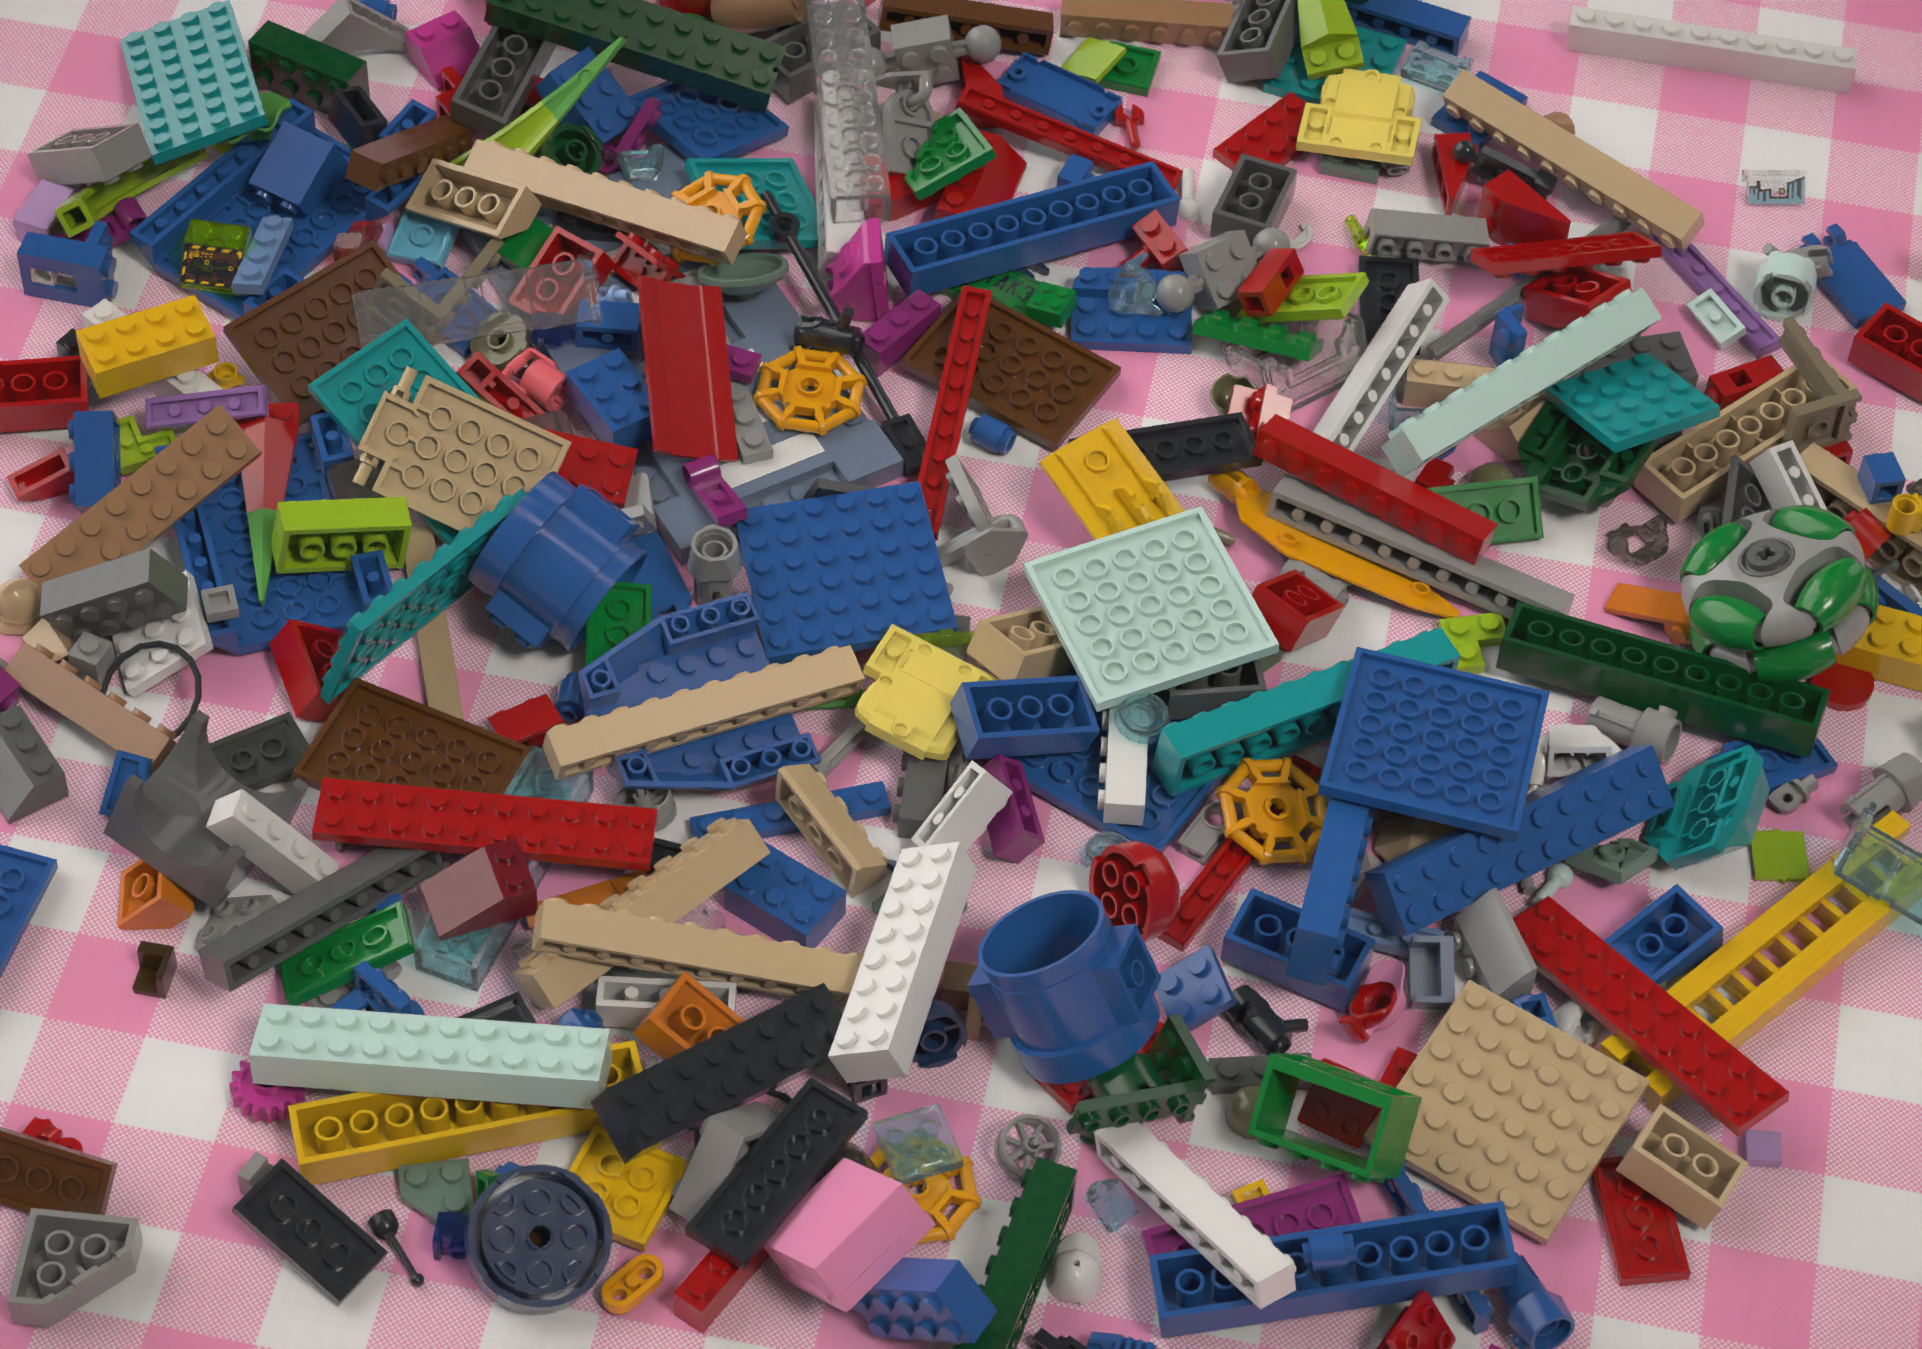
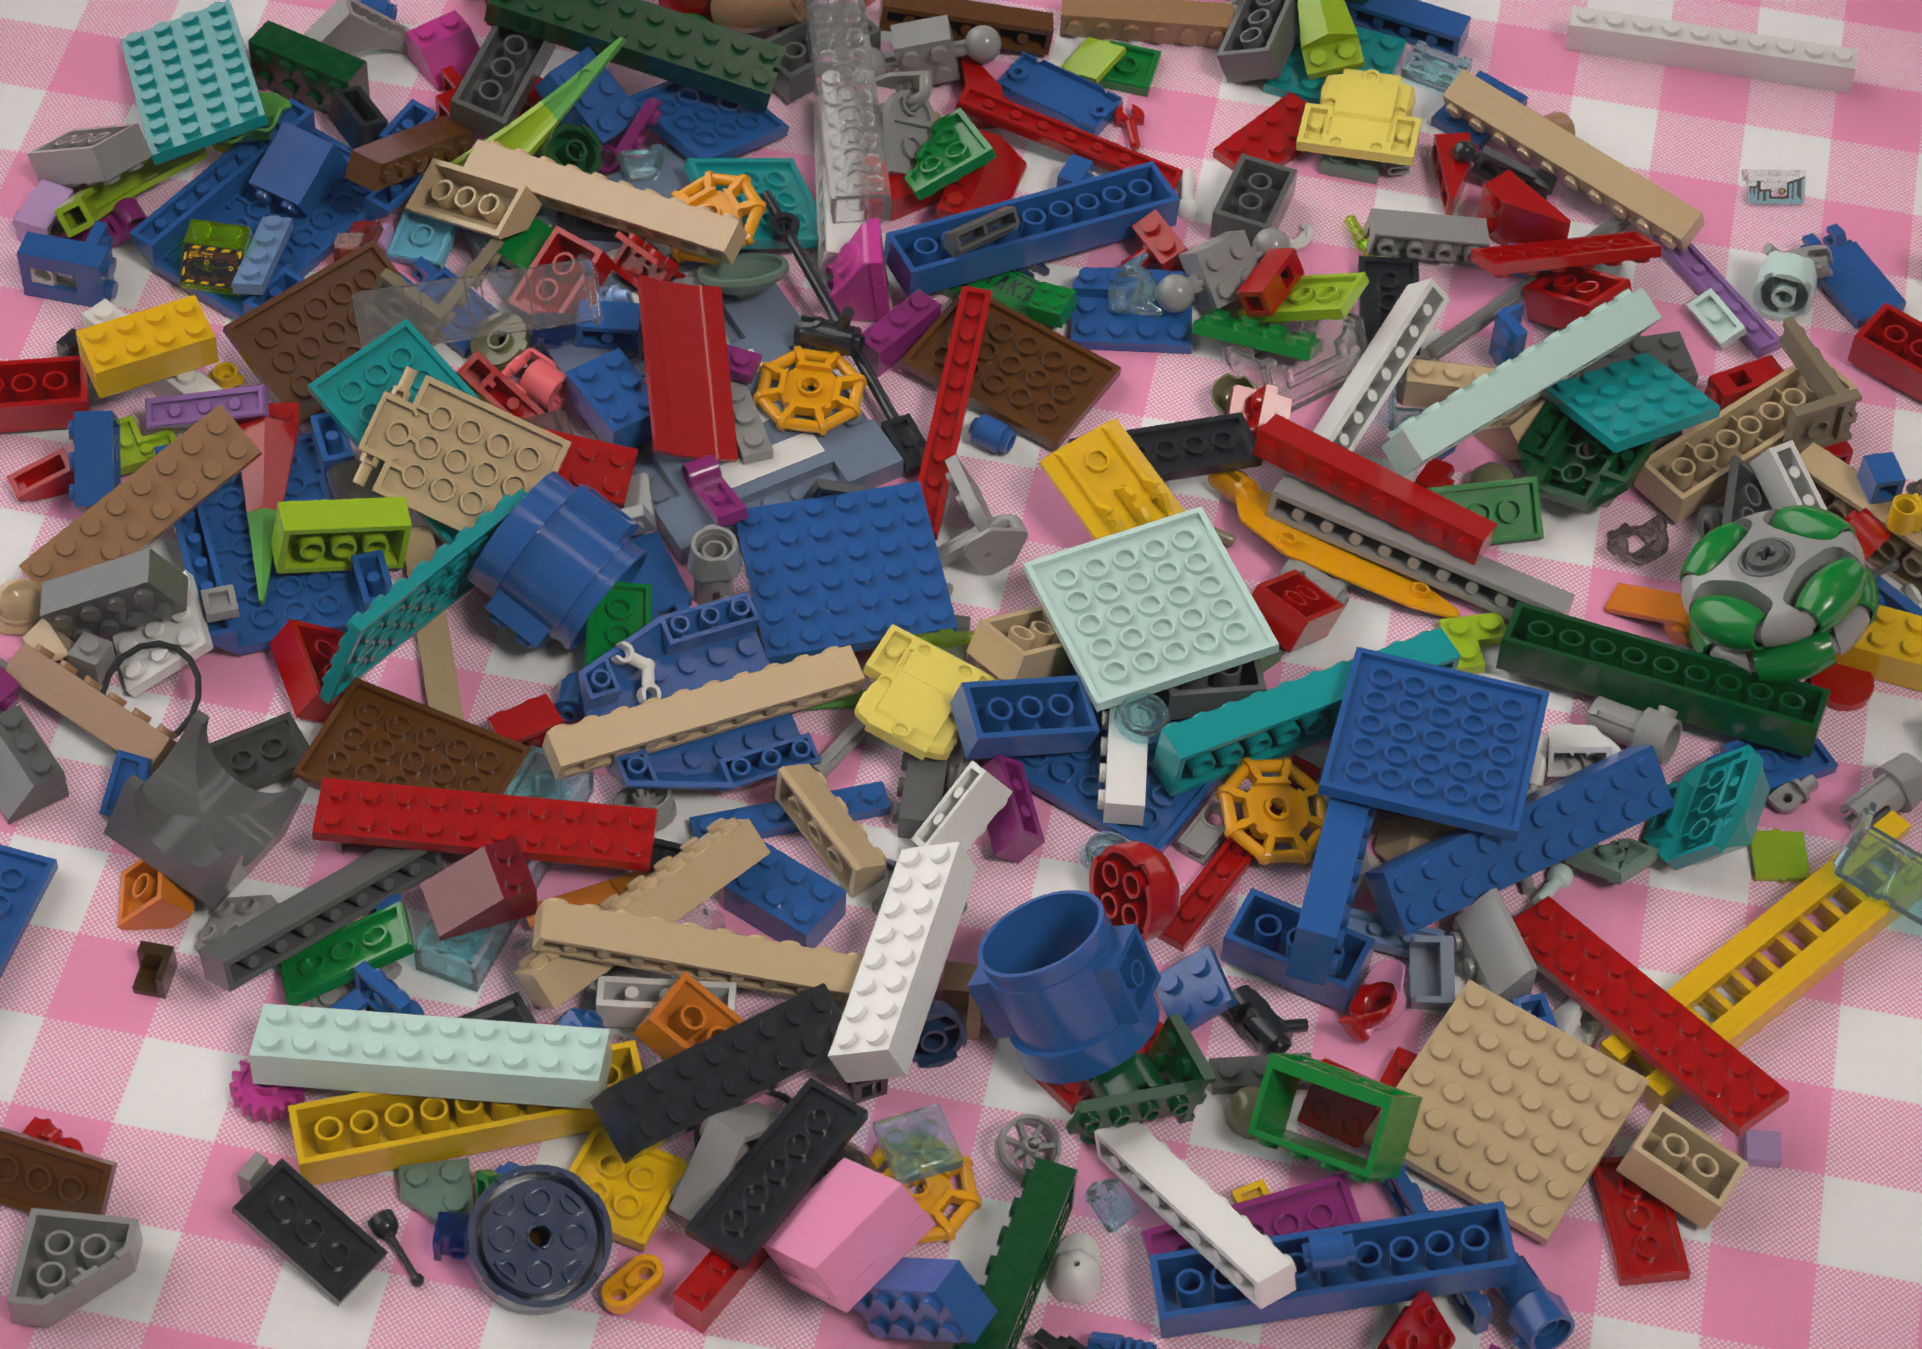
(269, 842): white brick -> none
(646, 666): none -> white arm
(980, 227): none -> dark grey piece
(1668, 936): blue slope -> none

